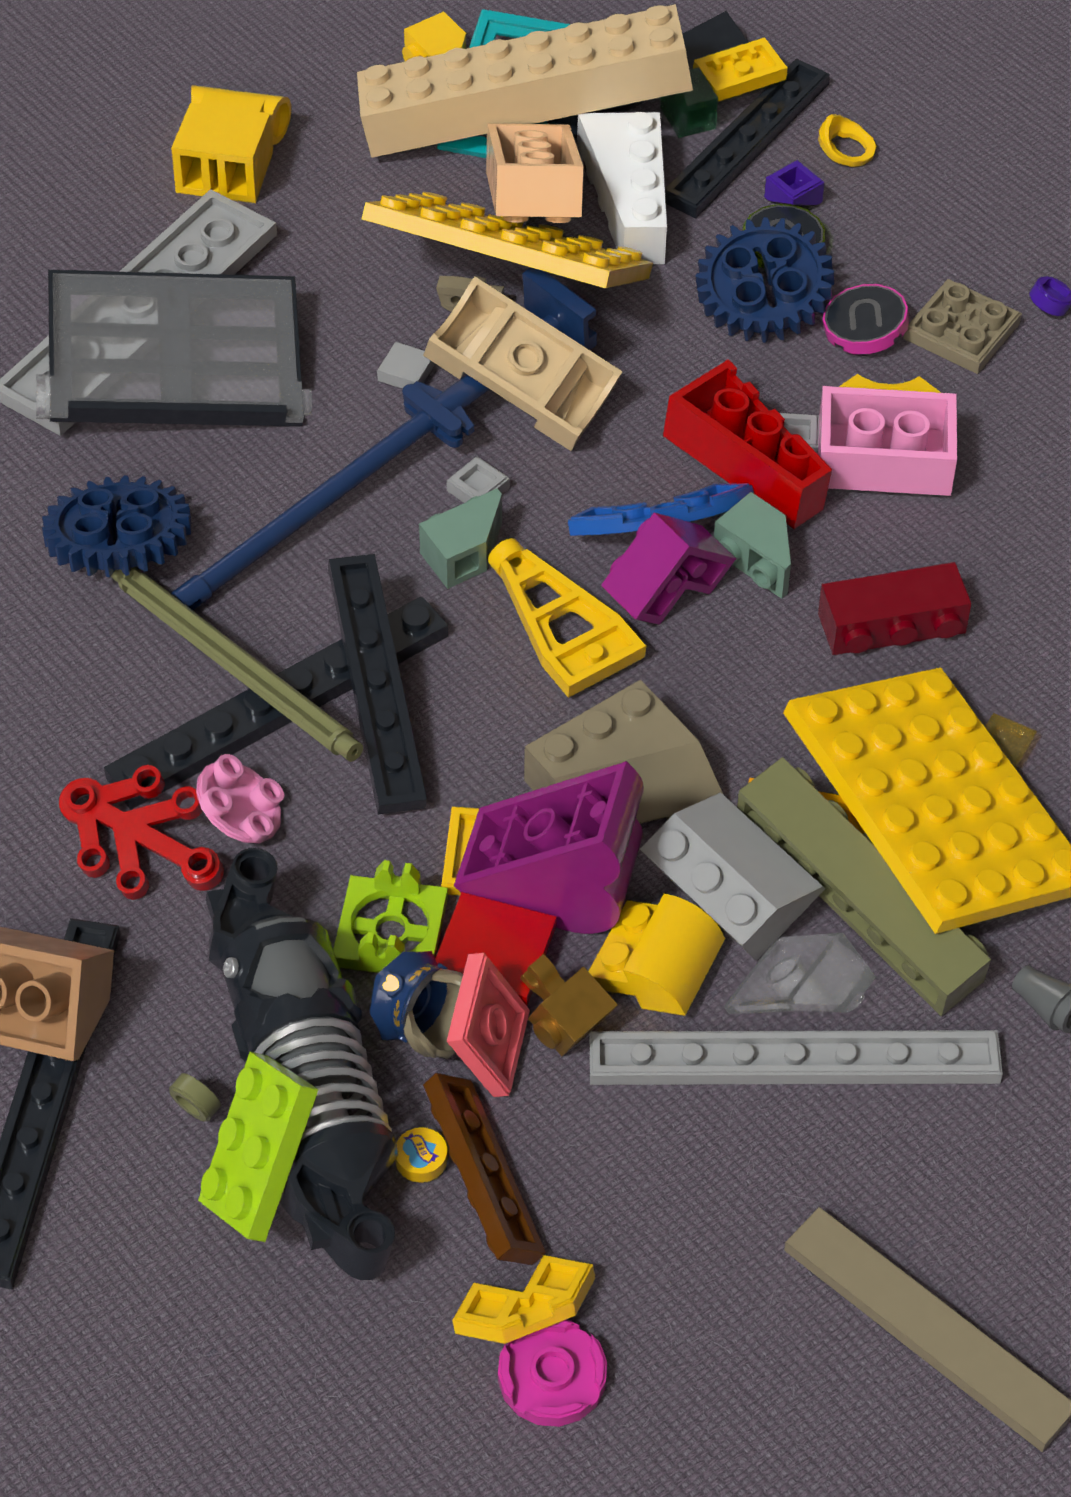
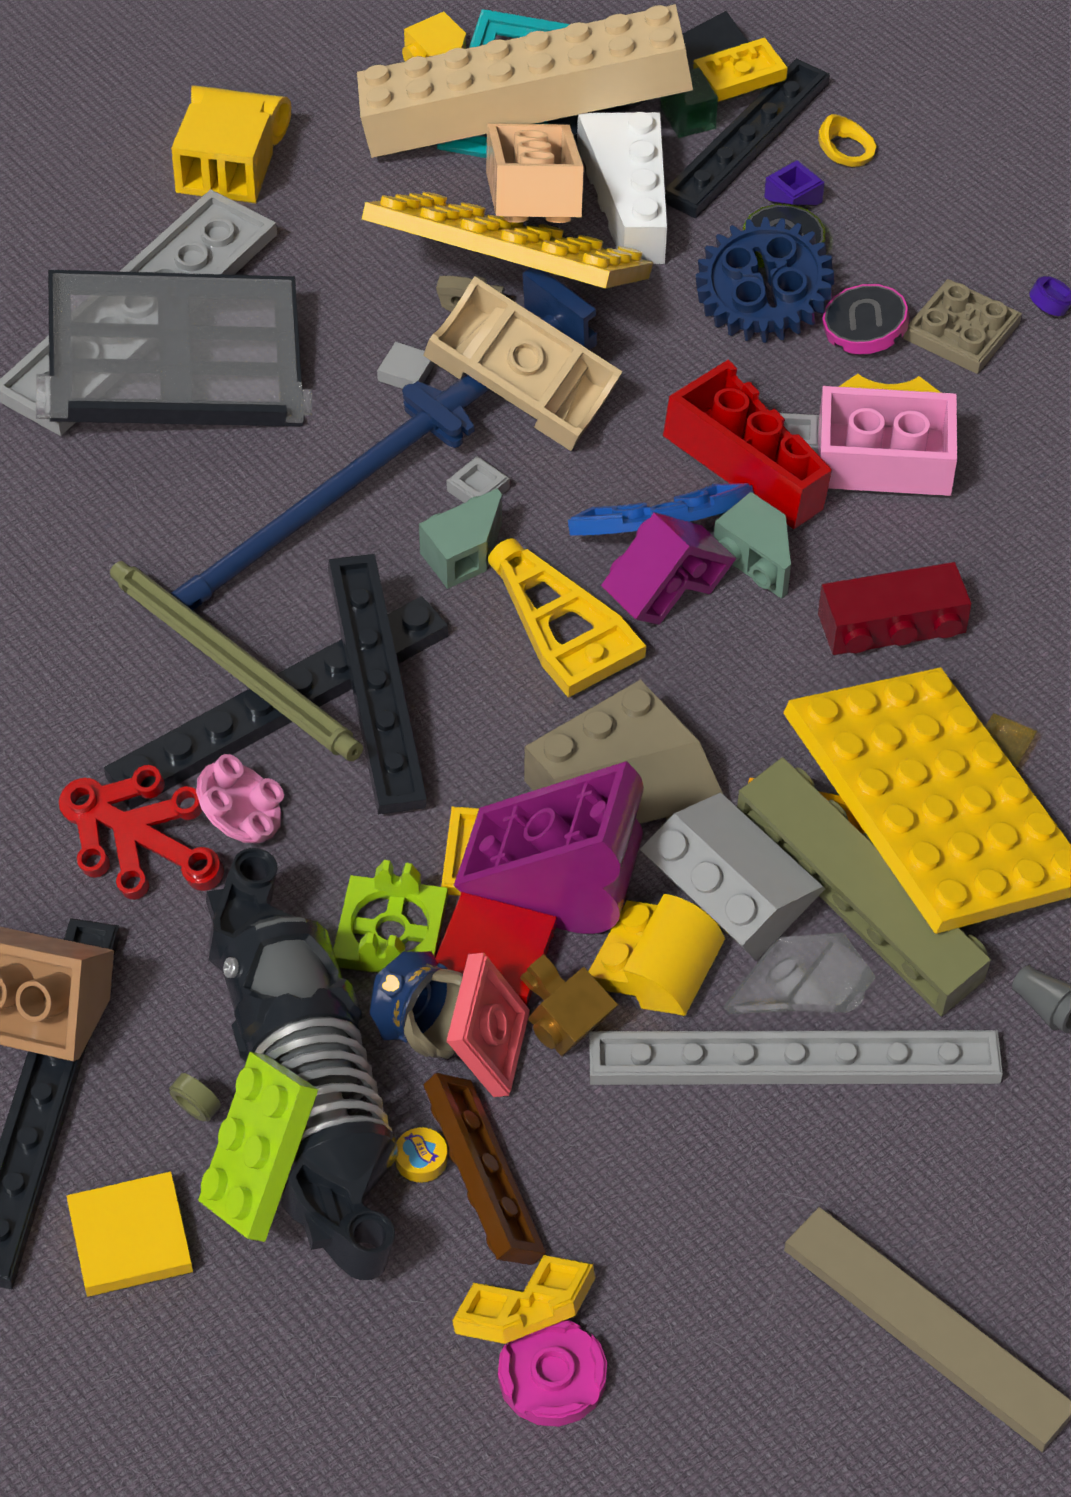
(86, 525): dark blue gear -> none
(129, 1234): none -> yellow tile

